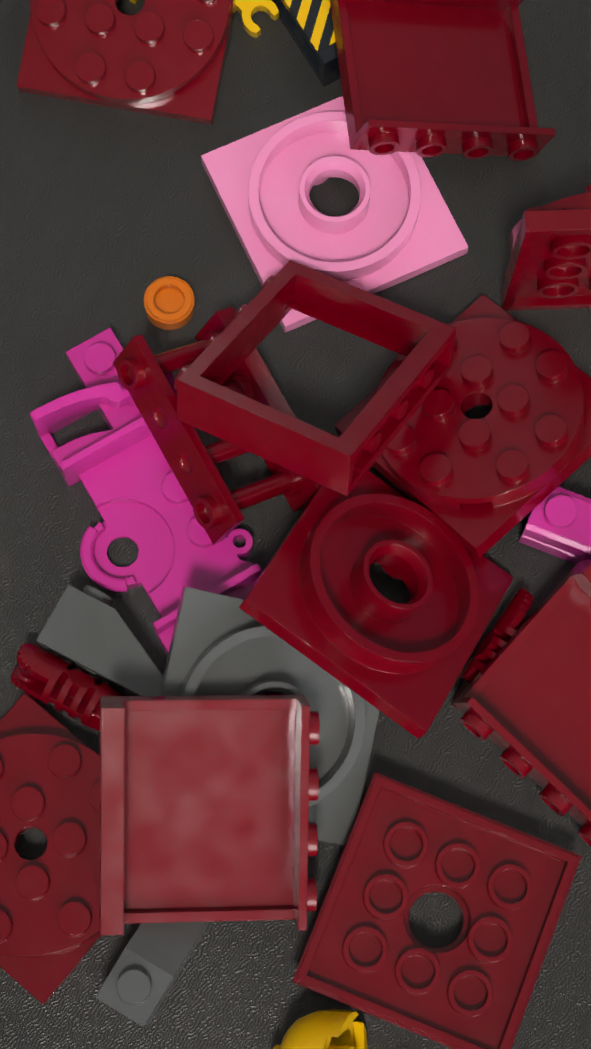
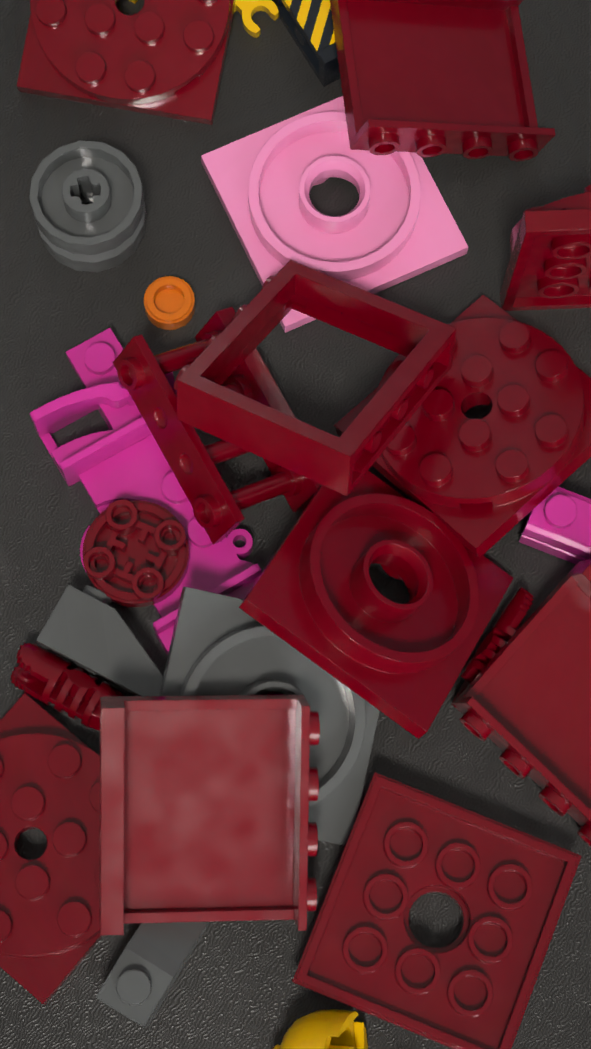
(88, 206): none -> dark grey wheel
(136, 552): none -> dark red tile

